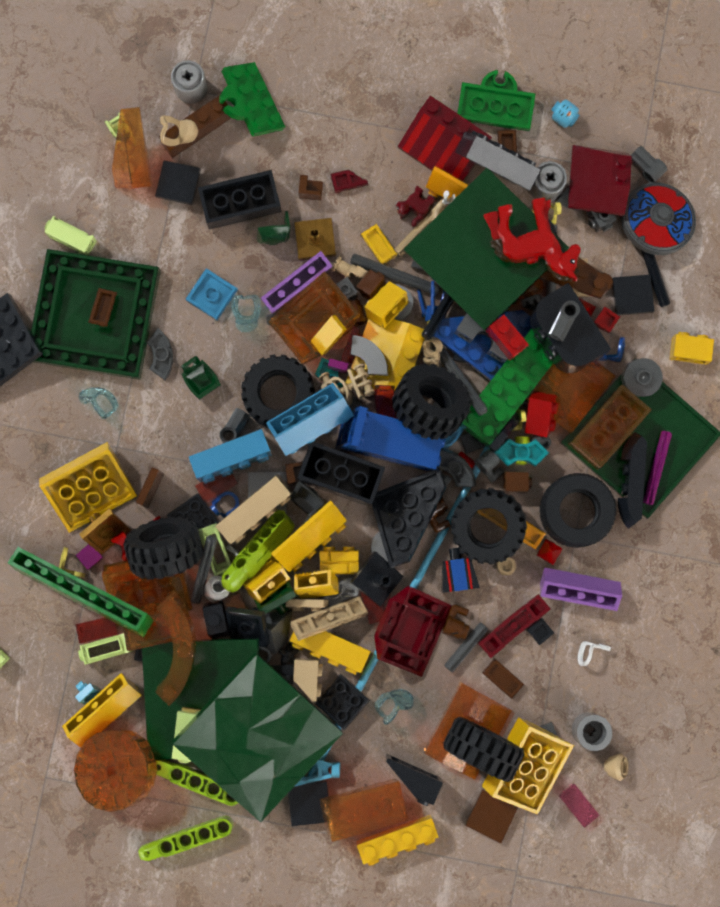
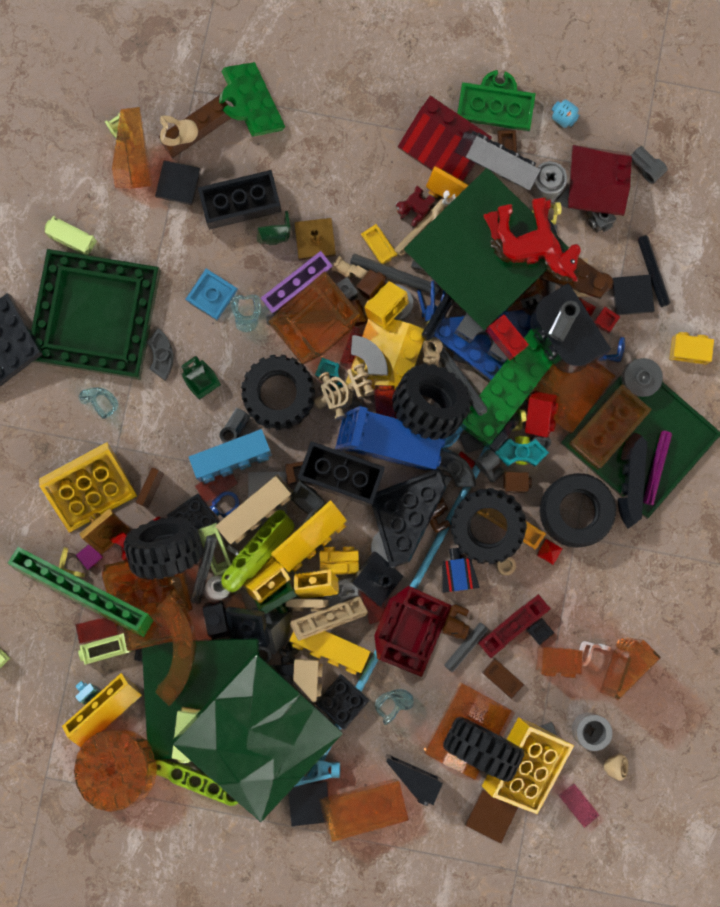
(102, 307): reddish brown tile -> none
(156, 847): lime piece -> none
(192, 90): light grey piece -> none
(310, 189): reddish brown panel -> none
(310, 419): dark azure brick -> none
(328, 335): yellow tile -> none
(338, 366): magenta tile -> none
(347, 180): dark red tile -> none
(397, 839): yellow brick -> none
(559, 660): none -> clear orange brick
(580, 589): medium lavender brick -> none
(627, 665): none -> clear orange slope
(658, 219): dish -> none

